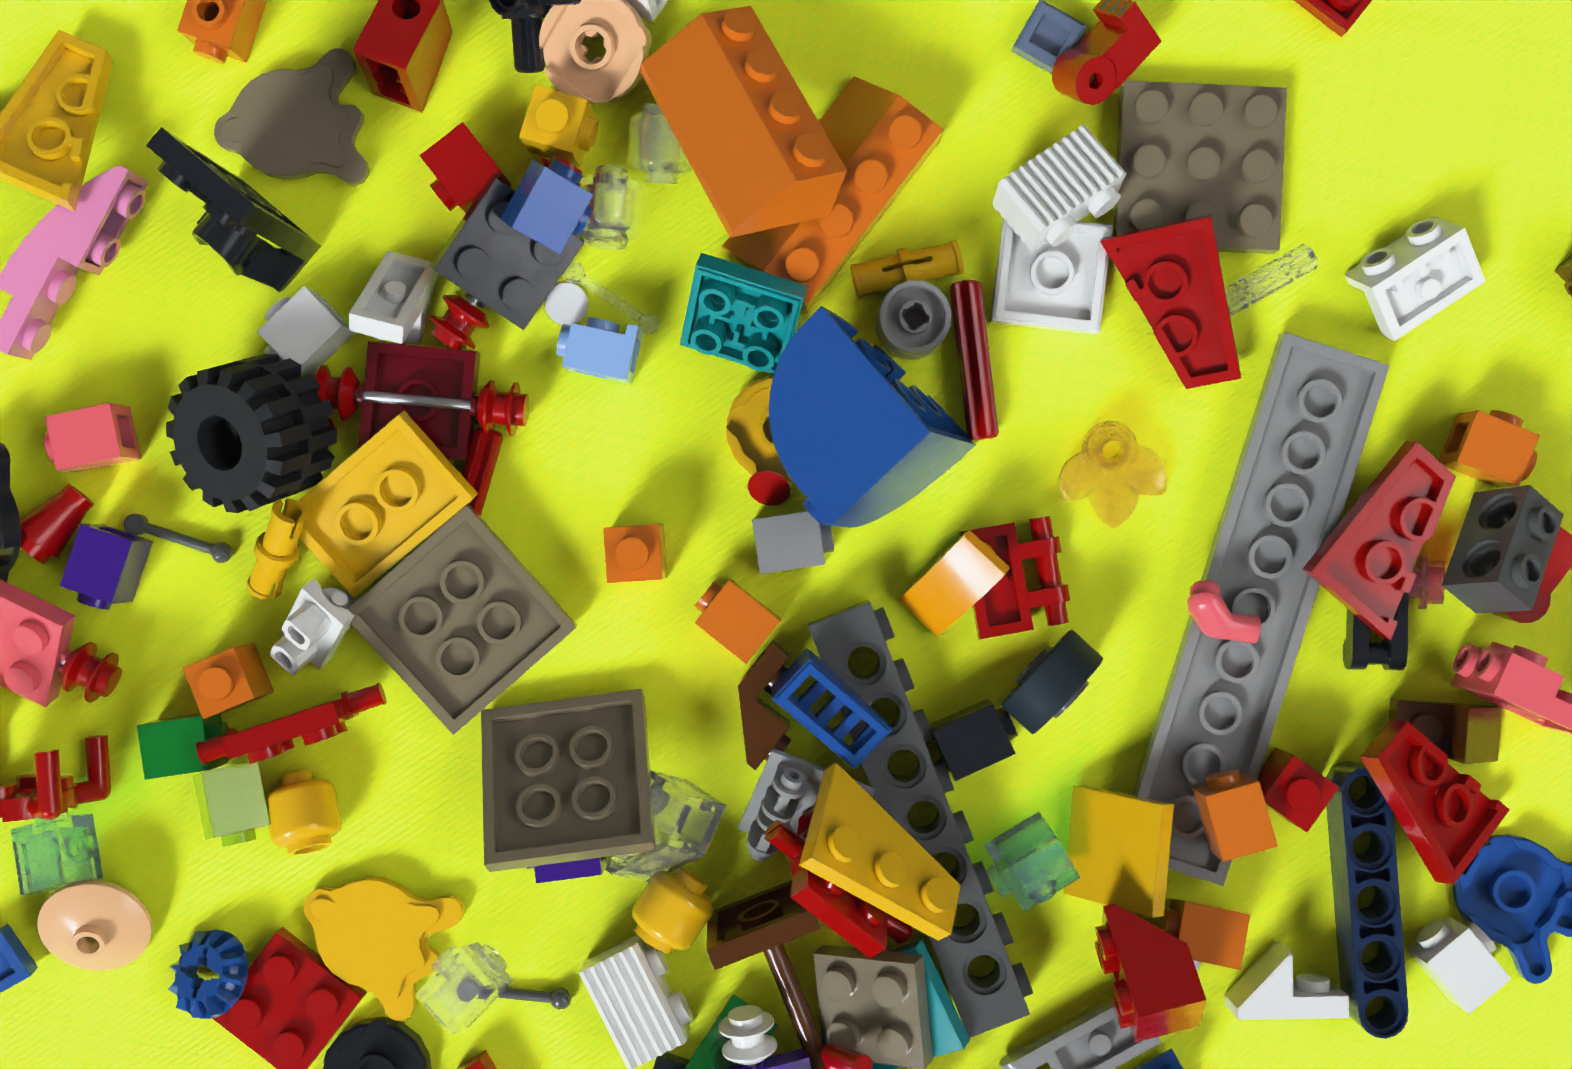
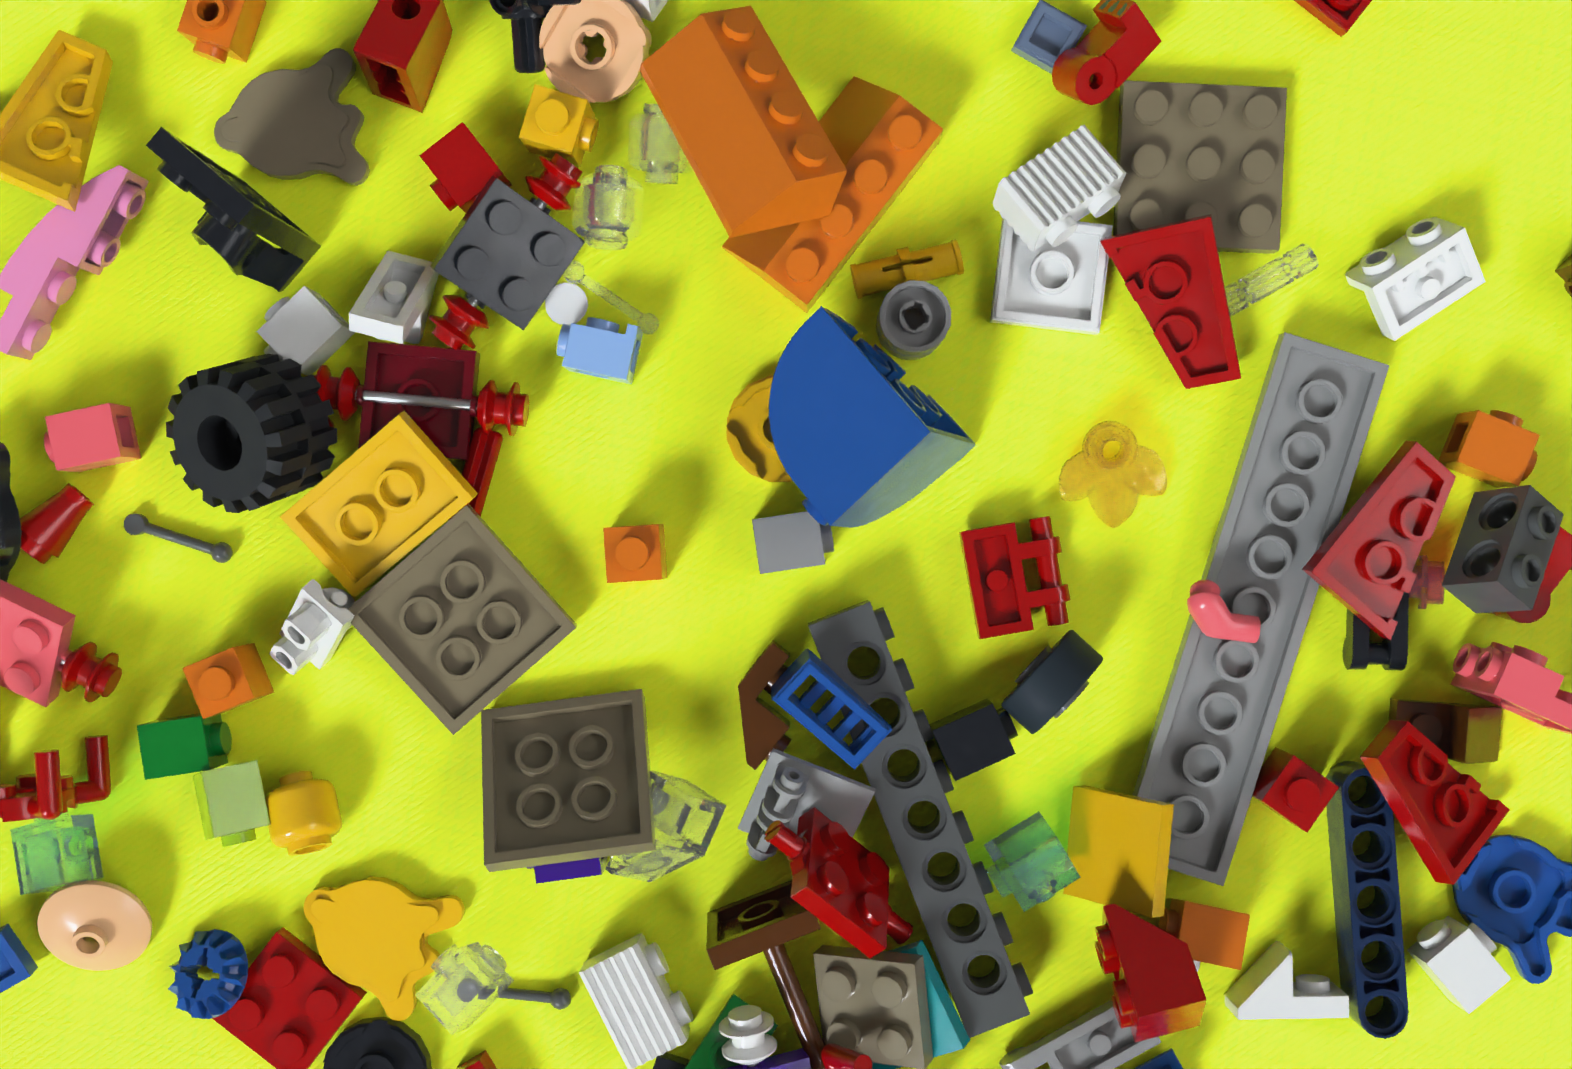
(105, 565): dark purple brick -> none
(277, 549): yellow pin -> none
(277, 735): red plate -> none
(549, 205): brick -> none
(672, 910): yellow head -> none
(735, 619): orange brick -> none
(741, 313): teal tile -> none
(768, 488): red sticker -> none
(875, 858): yellow wing -> none
(954, 583): light orange slope -> none
(974, 360): red axle -> none
(1234, 815): orange brick -> none

